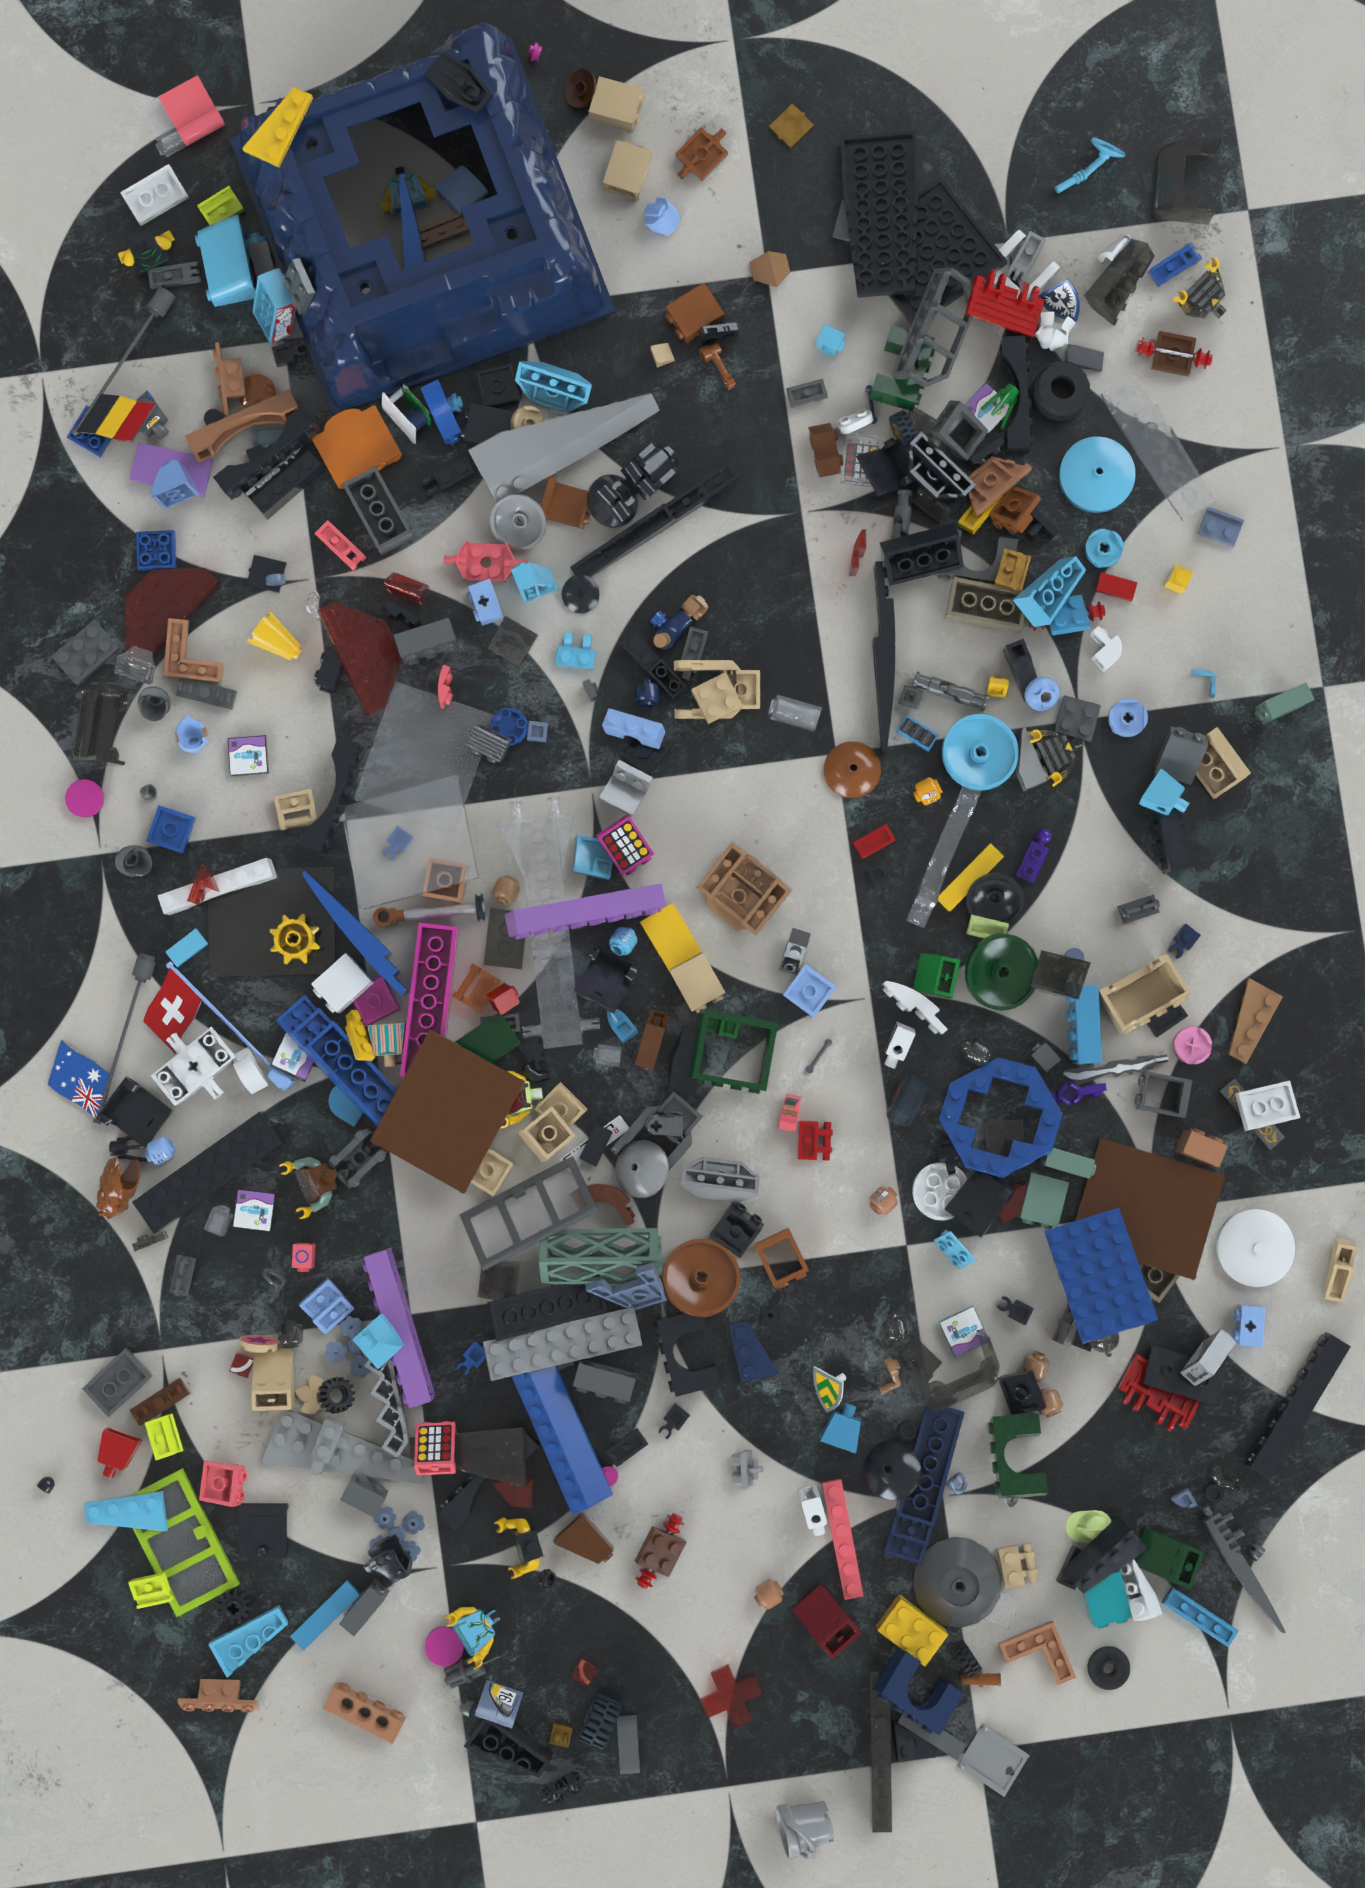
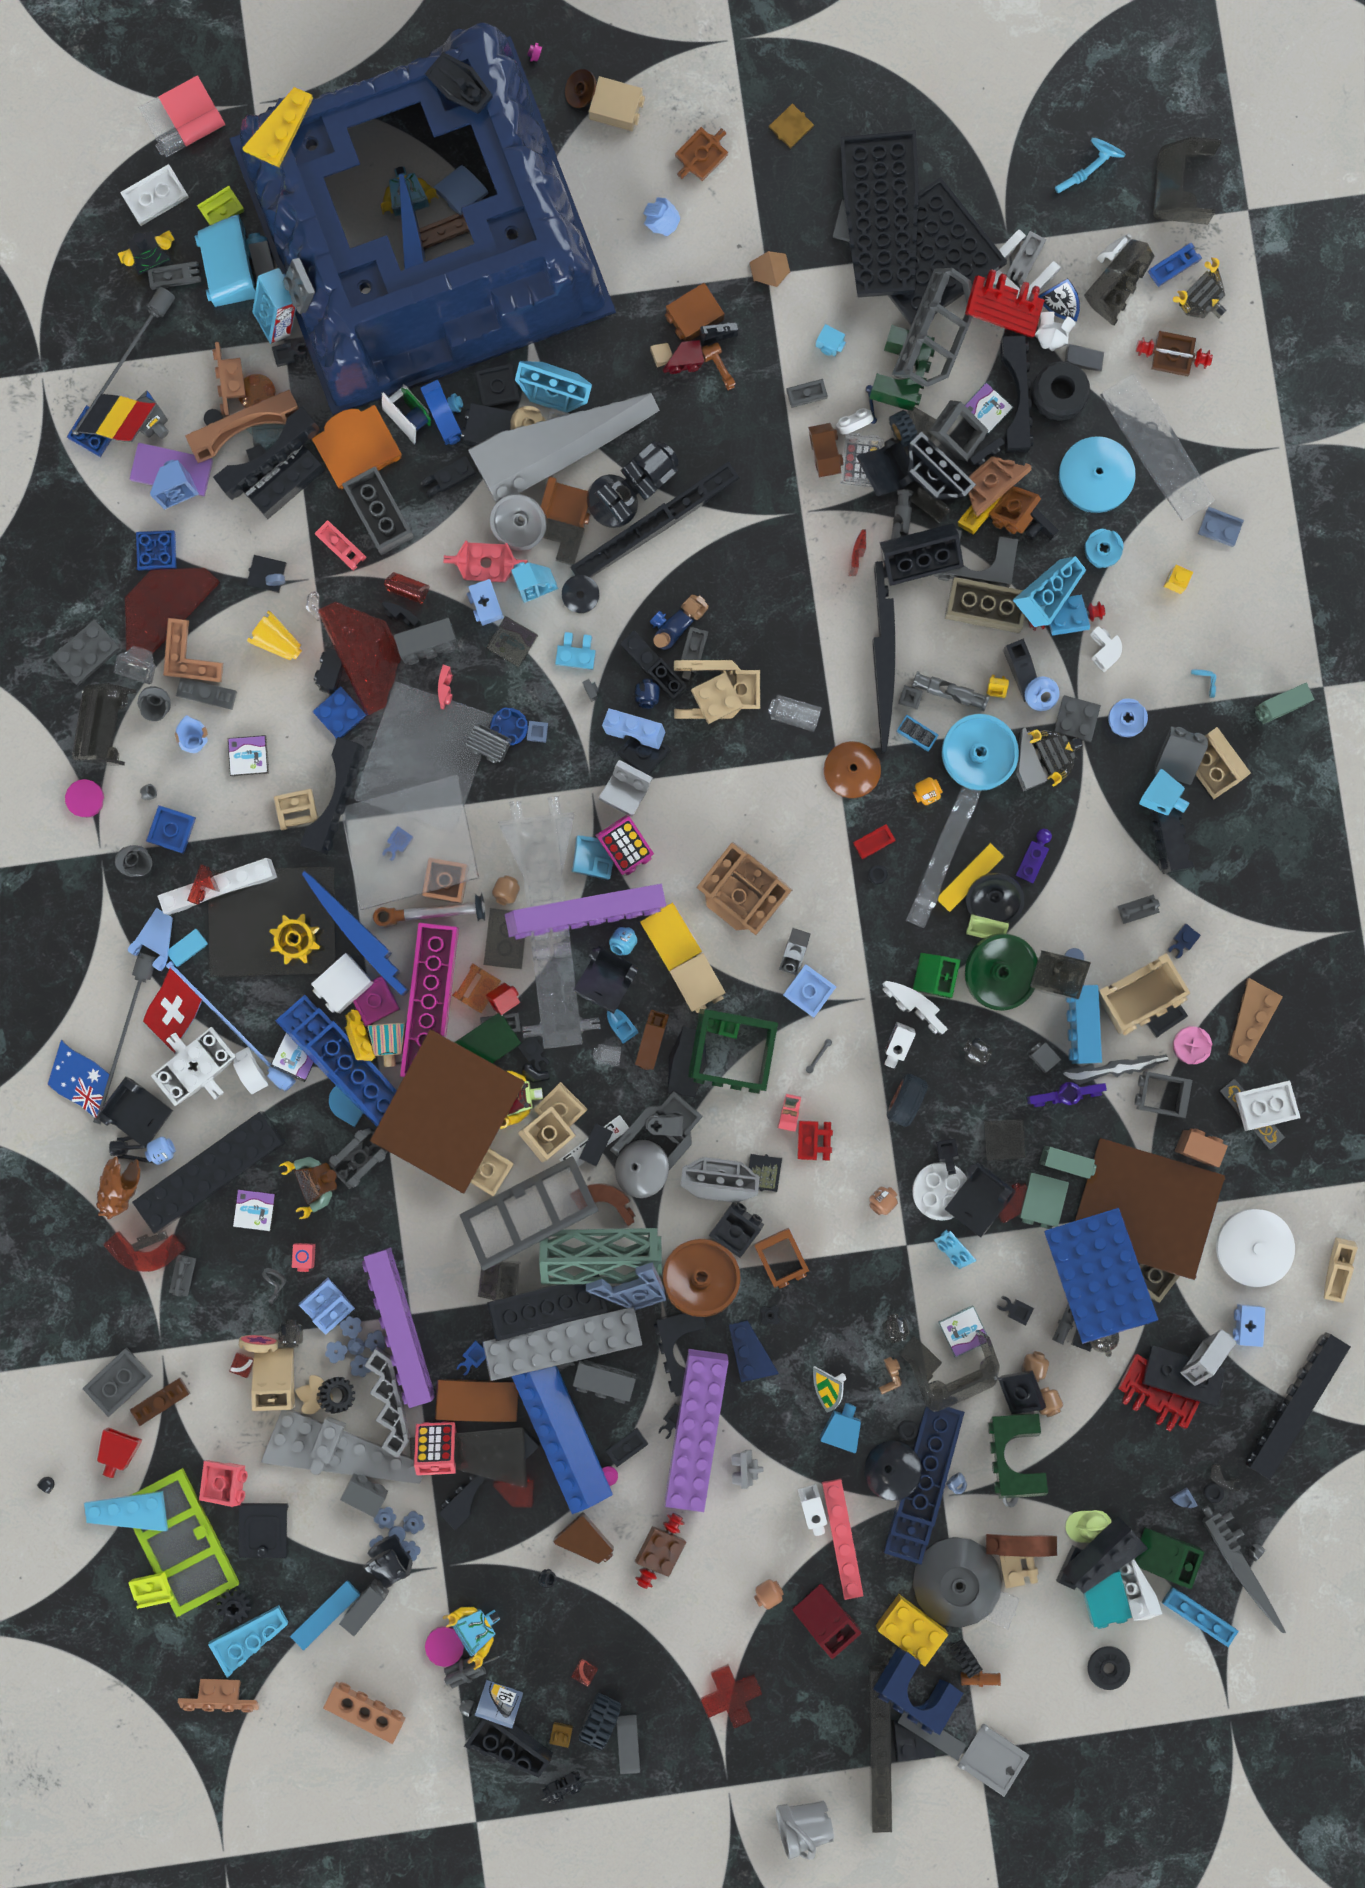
(143, 1261): none -> clear red plate
(156, 937): none -> light blue flag
(163, 1436): neon yellow plate -> none
(219, 1220): clear brick -> none
(339, 713): none -> blue plate
(379, 1341): medium azure plate -> none
(476, 1400): none -> dark orange slope
(525, 1542): torso -> none
(569, 538): none -> clear smoke plate
(627, 170): tan brick -> none
(686, 357): none -> dark red slope
(696, 1430): none -> medium lavender brick
(767, 1169): none -> piece
(1007, 396): green plant -> none
(1012, 570): pearl gold plate -> none
(1020, 1153): blue plate -> none
(1021, 1545): none -> copper arch
(1040, 1637): nougat plate -> none
(1116, 586): red tile -> none

